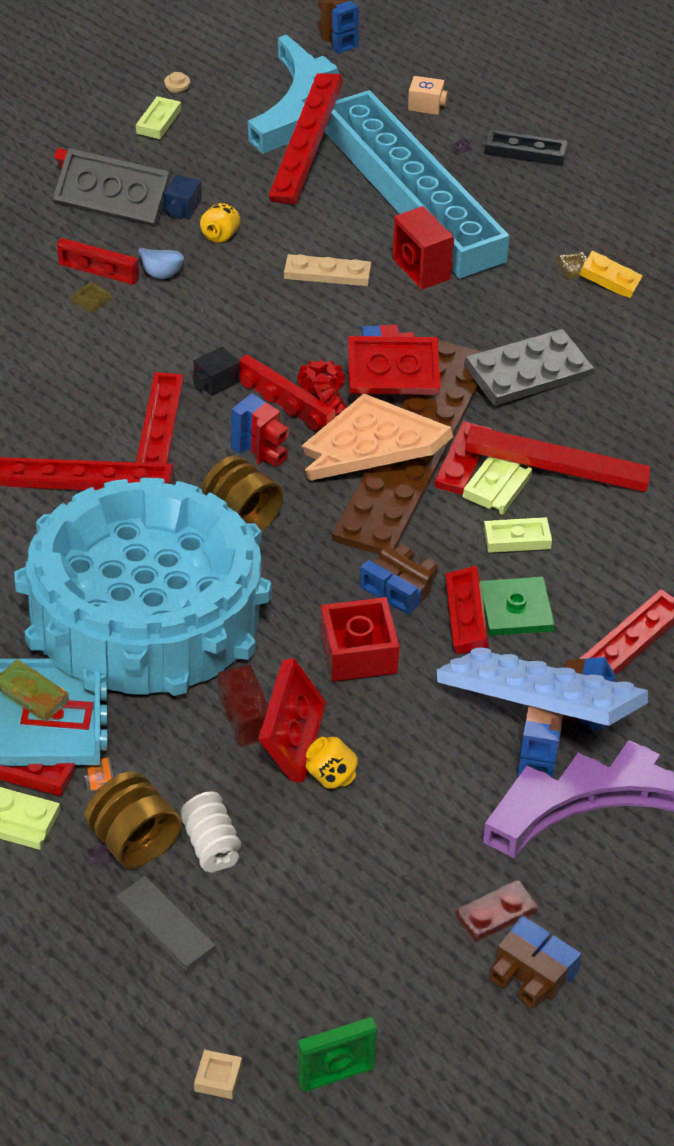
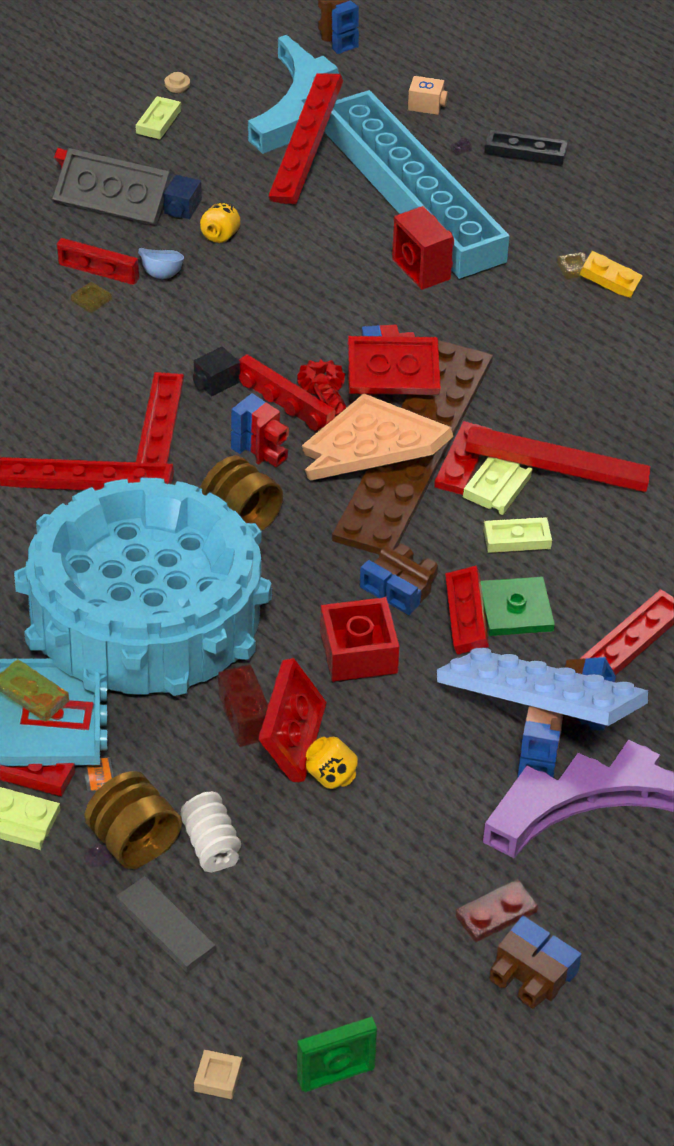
(327, 270): tan plate -> none
(528, 366): plate -> none

